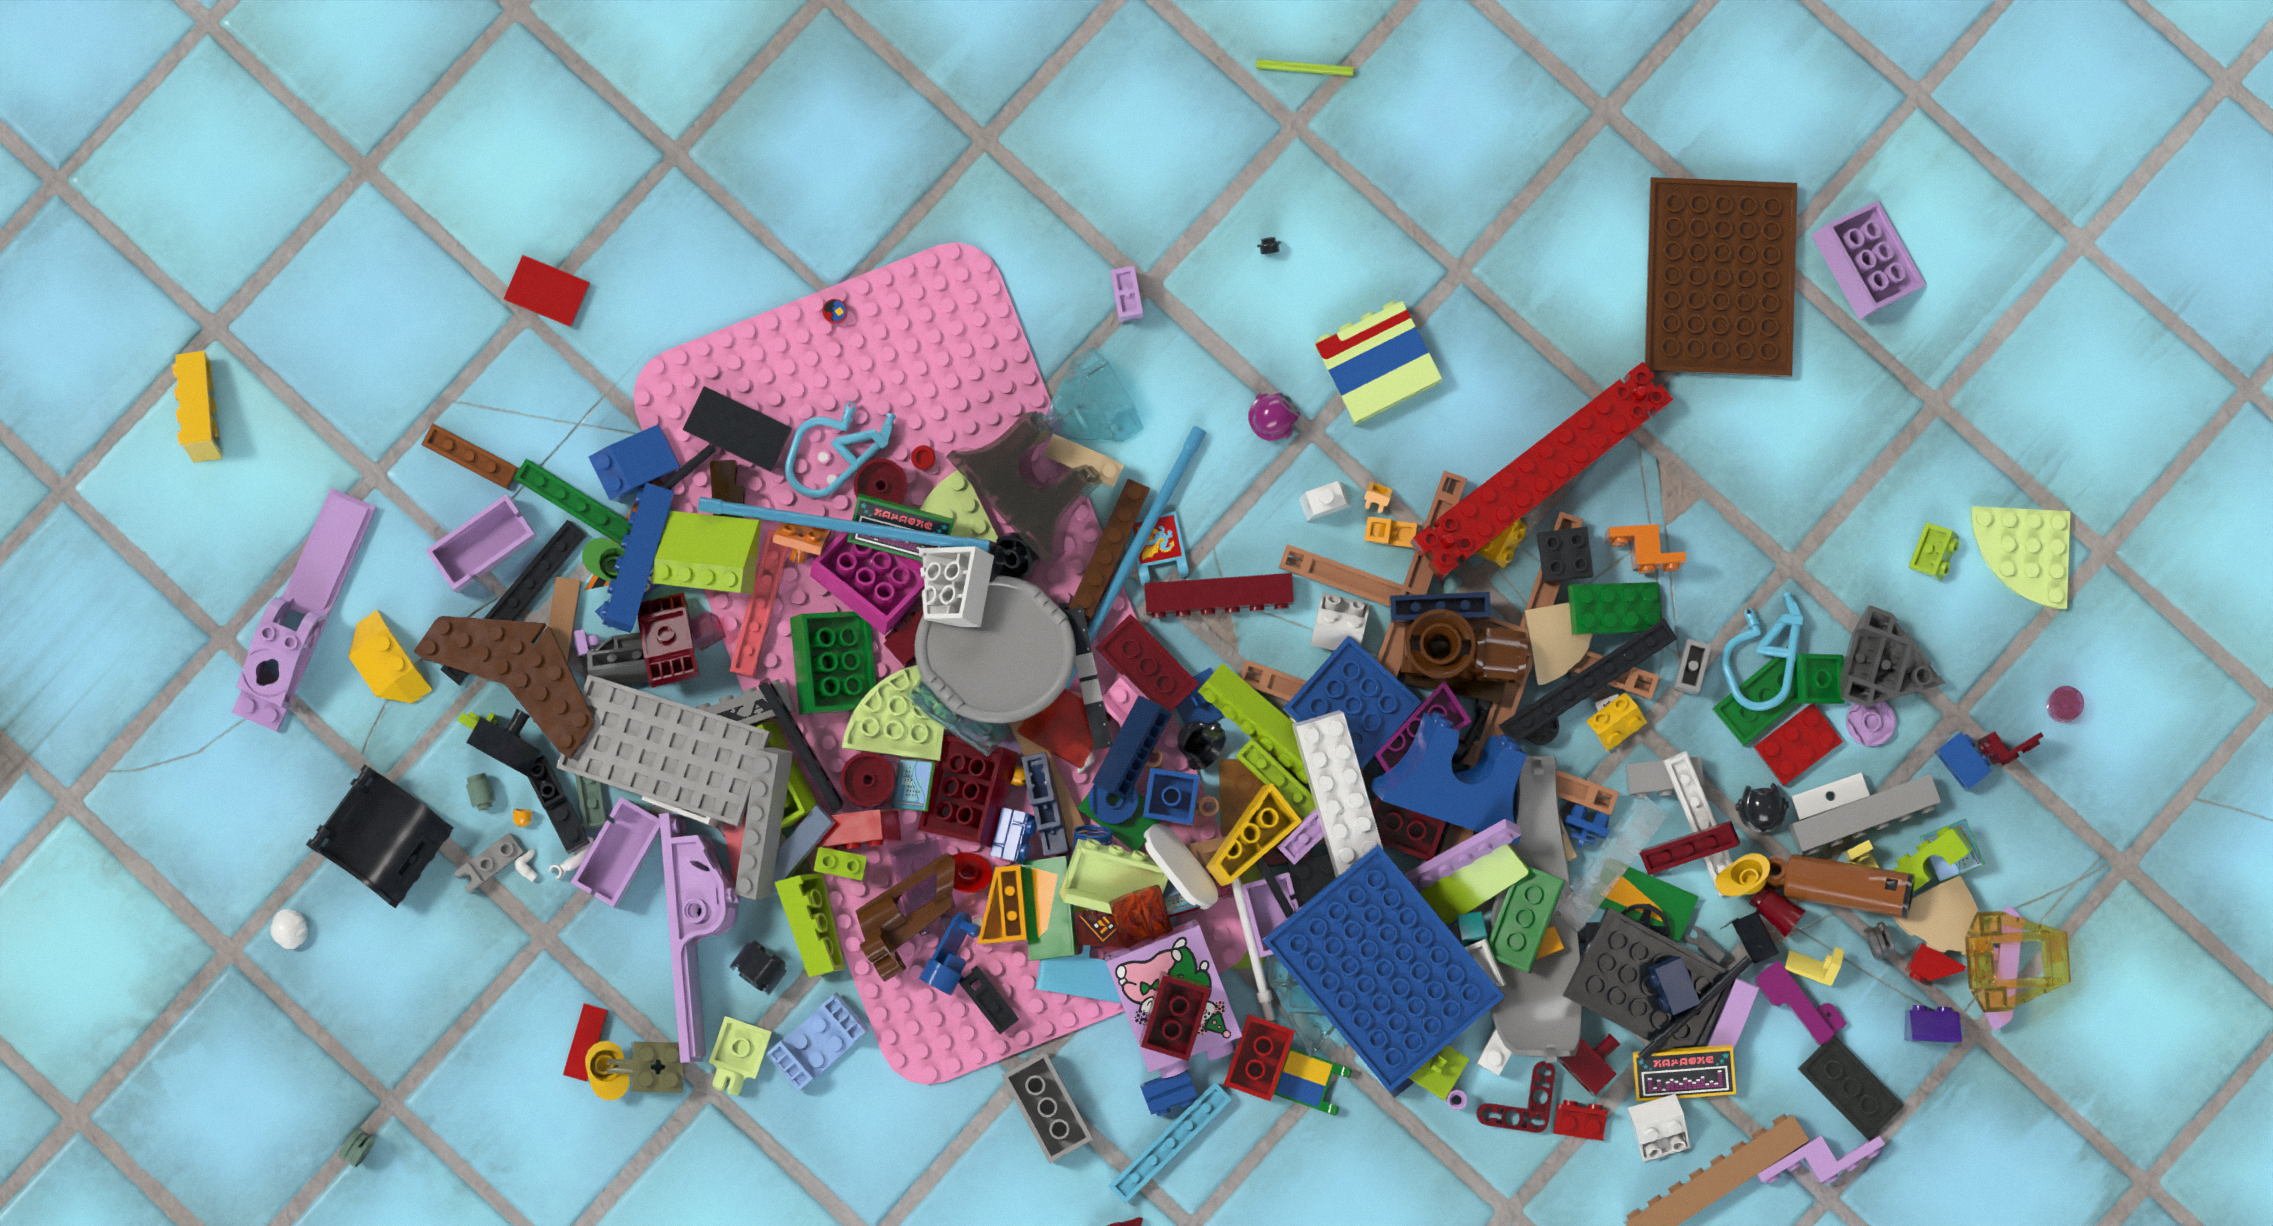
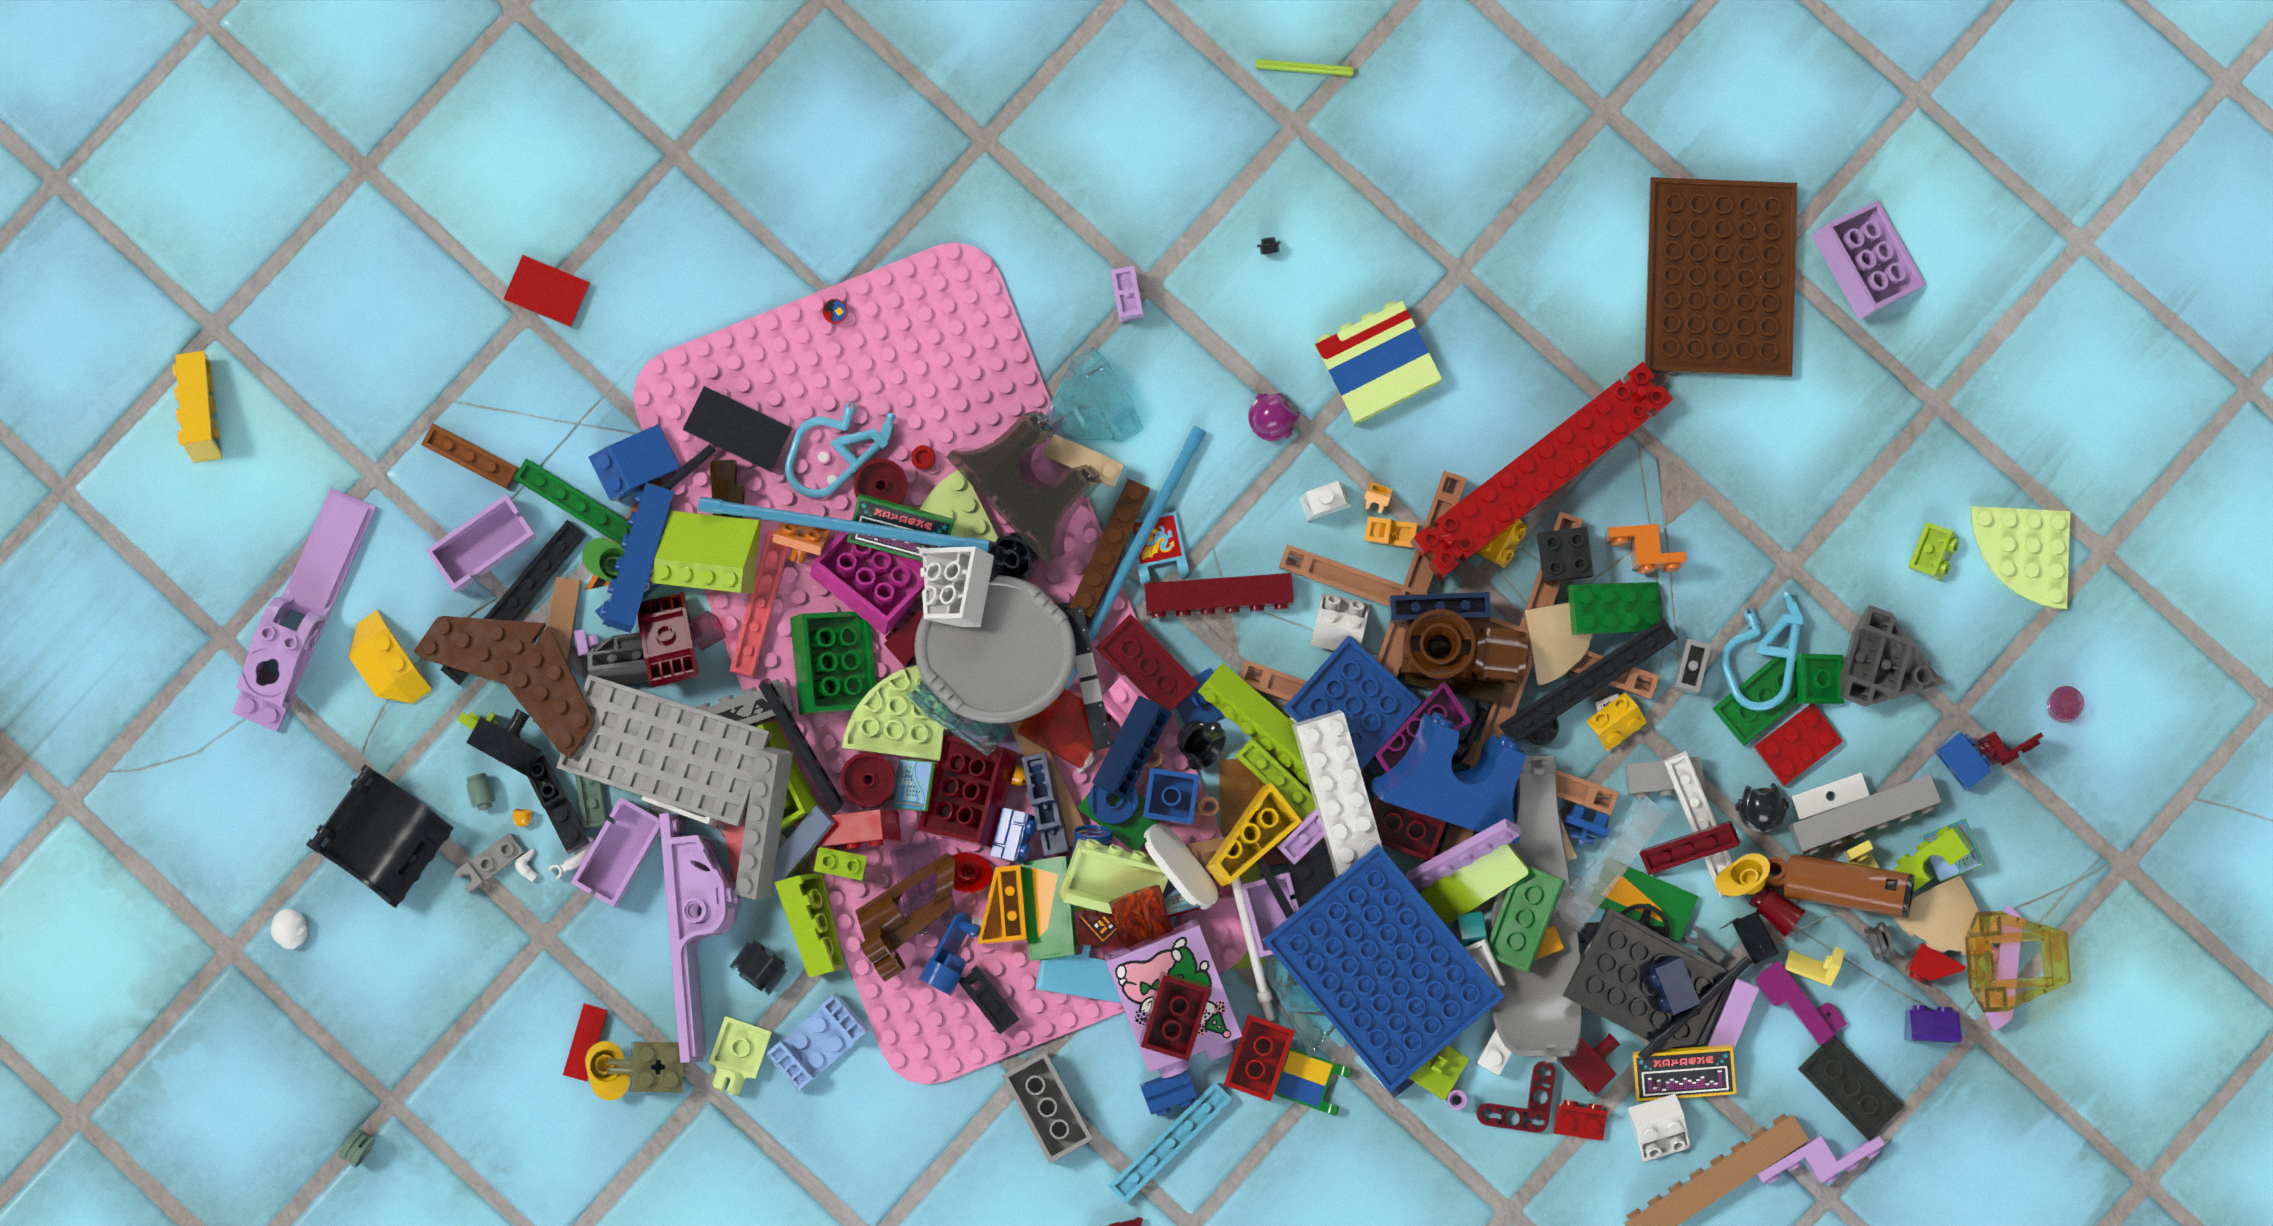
(1871, 724): lavender tile -> none

